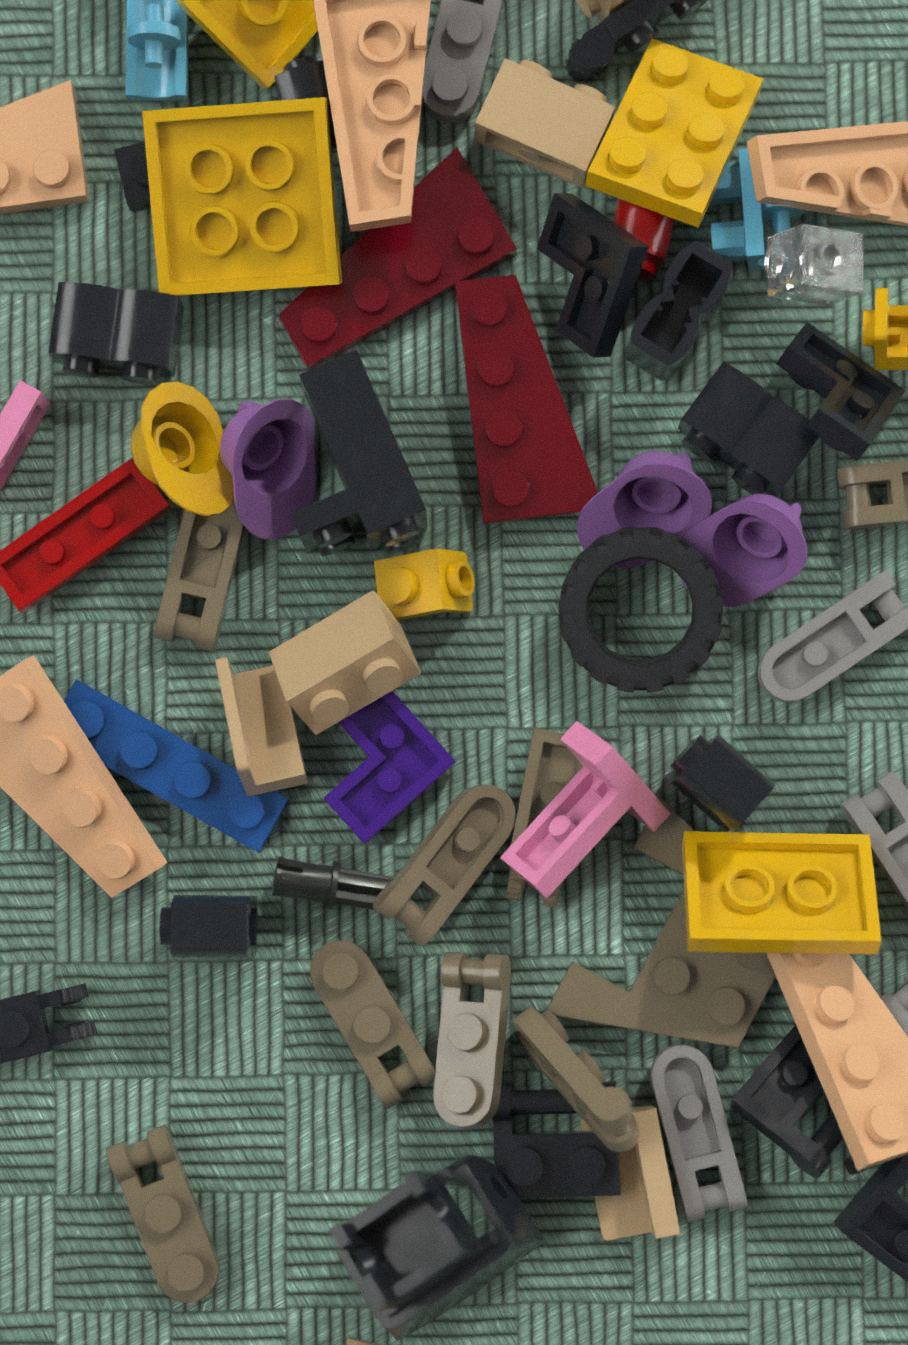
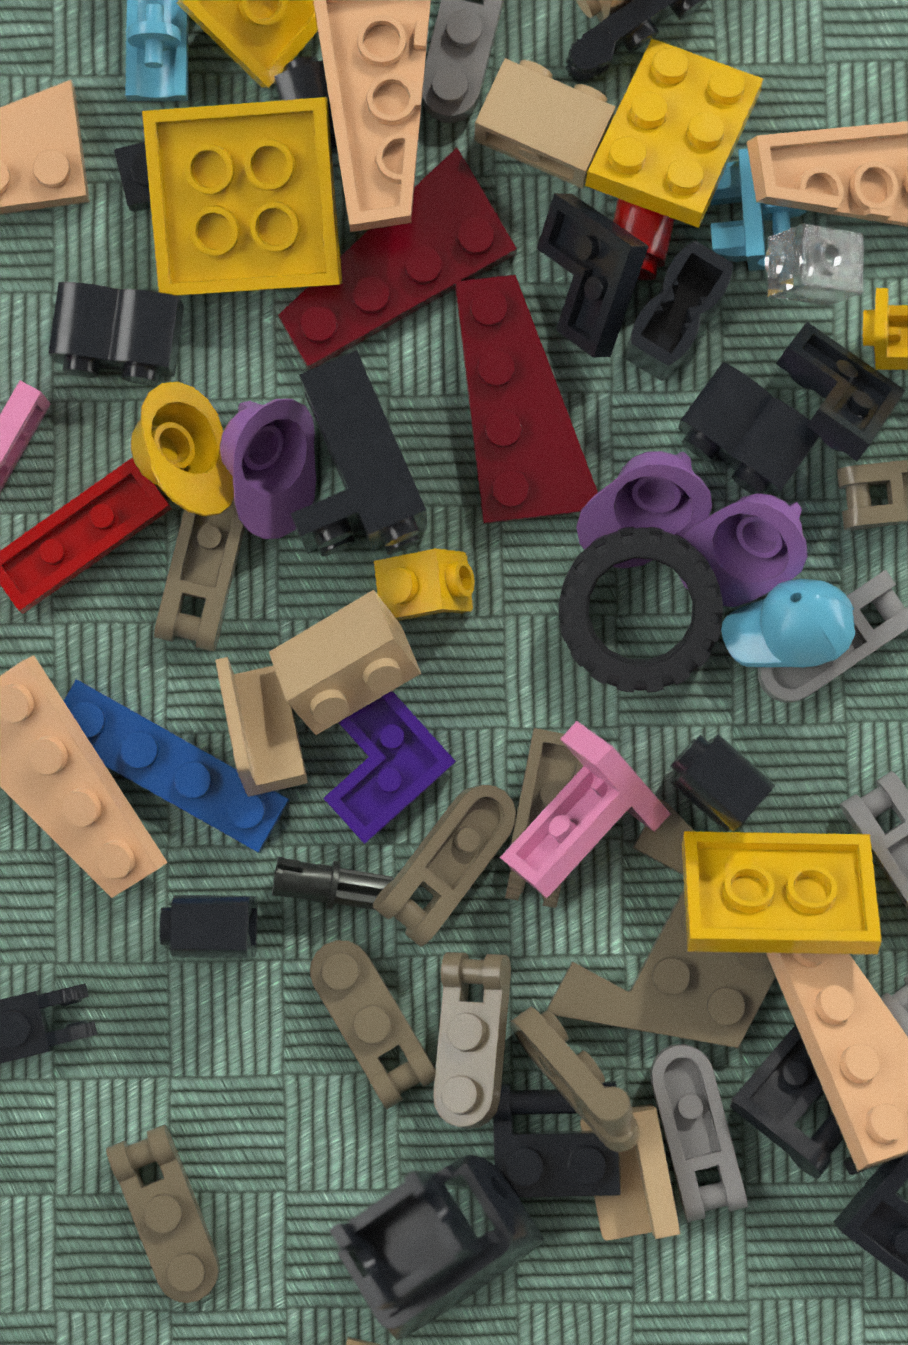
(792, 627): none -> medium azure cap

